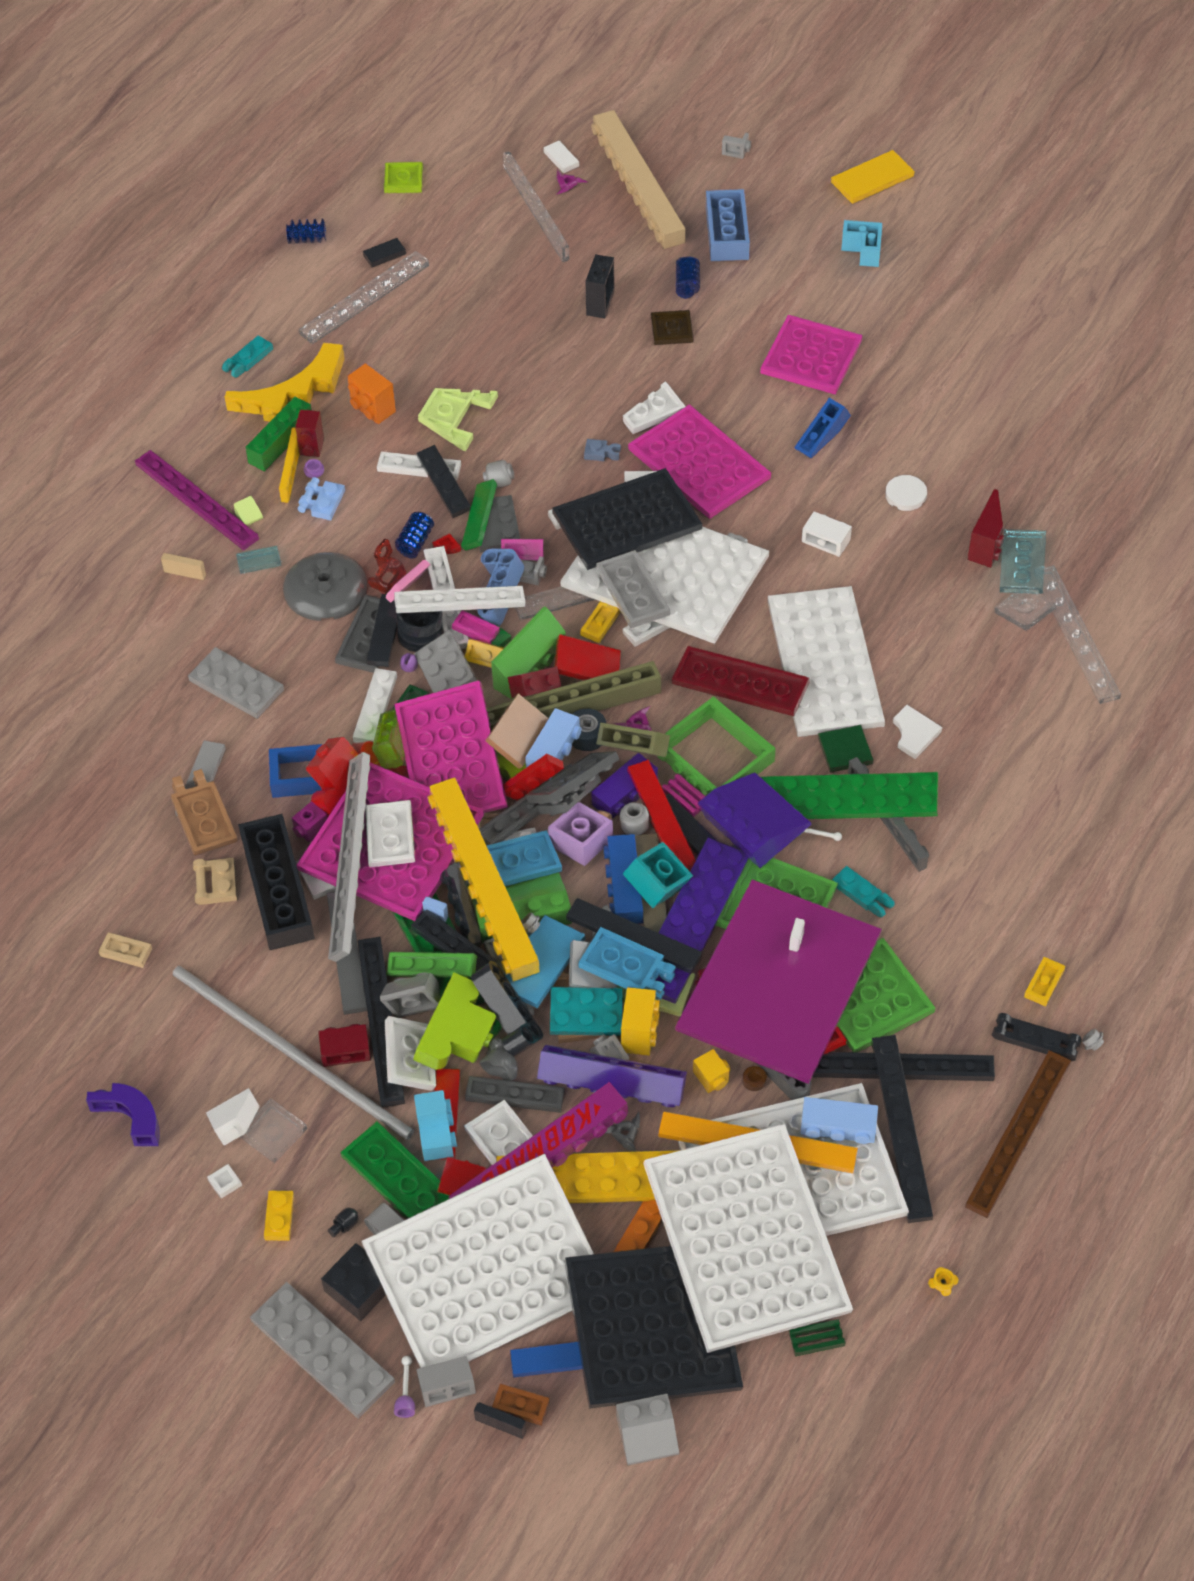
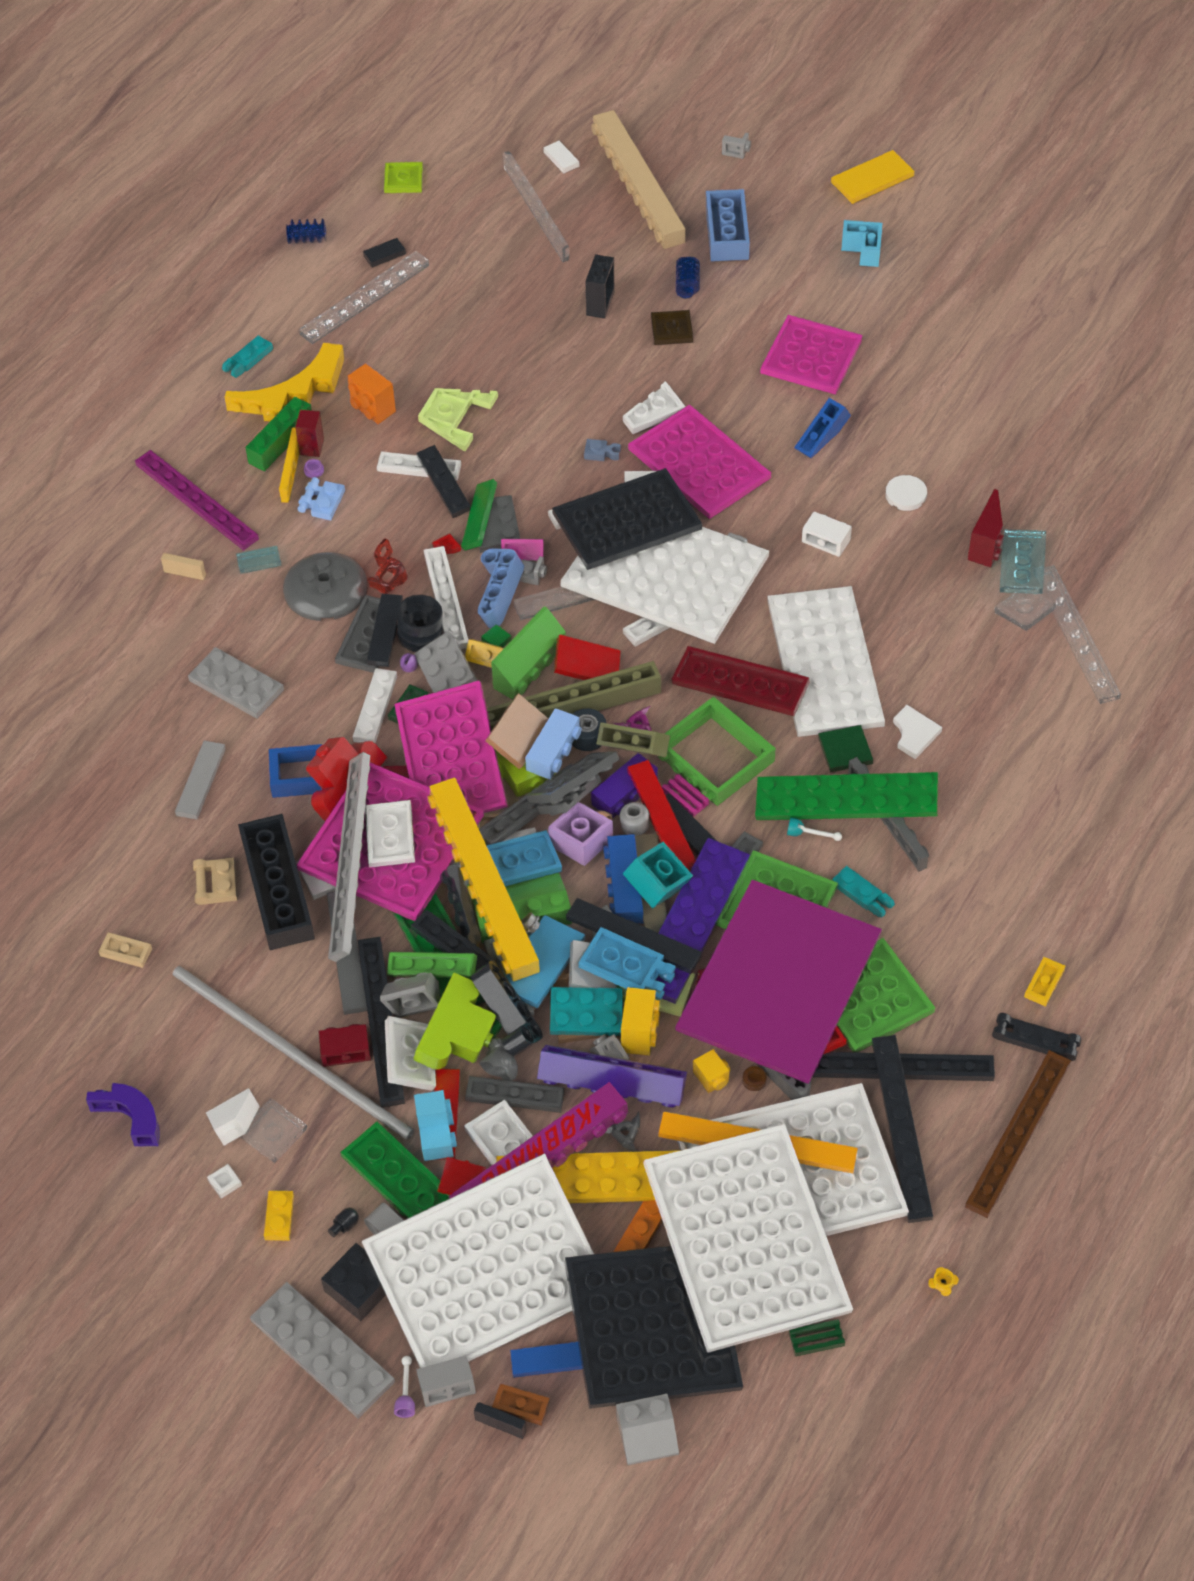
(202, 814): medium nougat tile -> none
(247, 511): yellowish green slope -> none
(308, 821): magenta brick -> none
(388, 741): clear neon green brick -> none
(408, 579): bright pink tile -> none
(414, 534): clear blue piece -> none
(436, 907): light blue tile -> none
(459, 599): white tile -> none
(475, 627): dark pink tile -> none
(499, 471): light grey head -> none
(532, 776): red plate -> none
(534, 682): dark red brick -> none
(571, 179): magenta piece -> none
(599, 622): yellow plate -> none
(633, 589): light grey plate -> none
(753, 817): dark purple slope -> none
(797, 934): white tile -> none
(839, 1120): light blue brick -> none
(1093, 1040): light grey plate -> none

